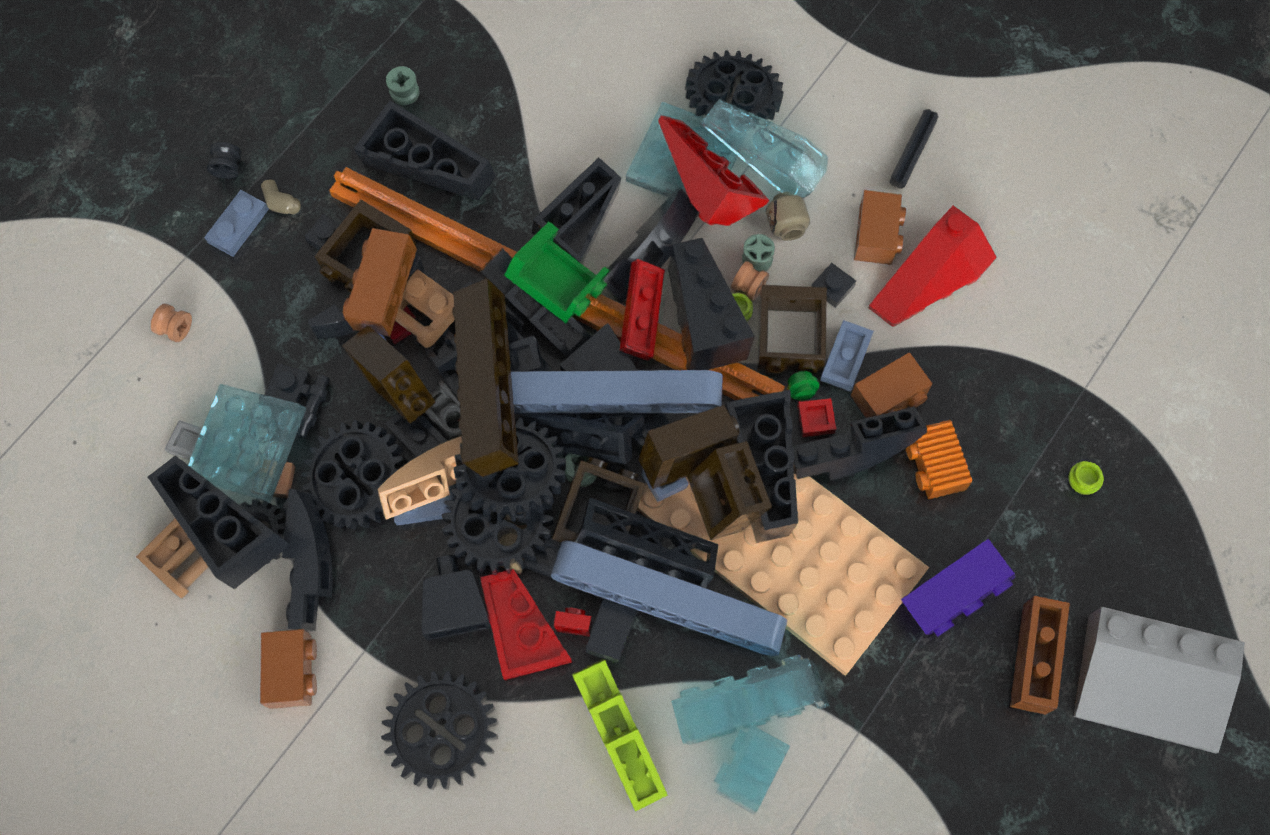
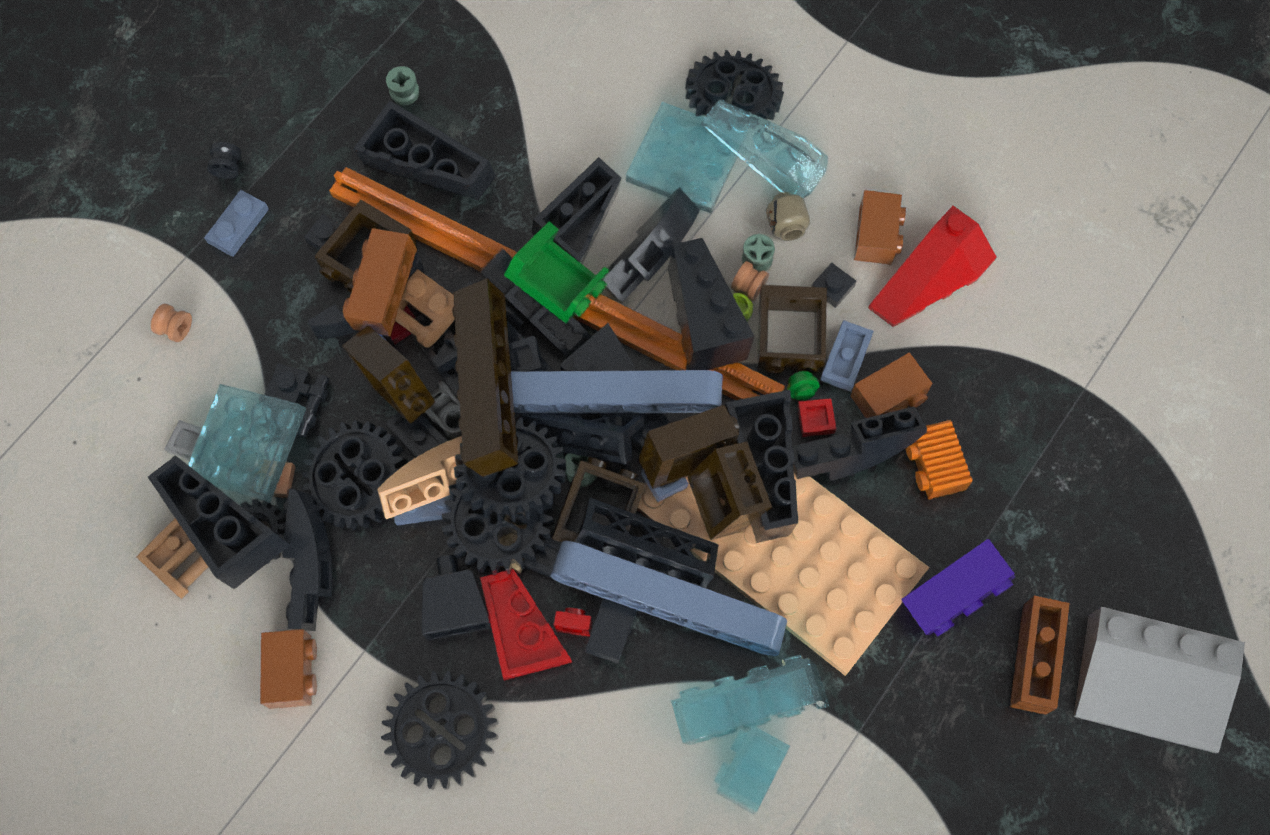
(279, 201): dark tan arm -> none
(620, 735): lime slope -> none
(642, 310): red tile -> none
(710, 185): red wedge -> none
(914, 149): black axle -> none
(1086, 477): lime plate -> none

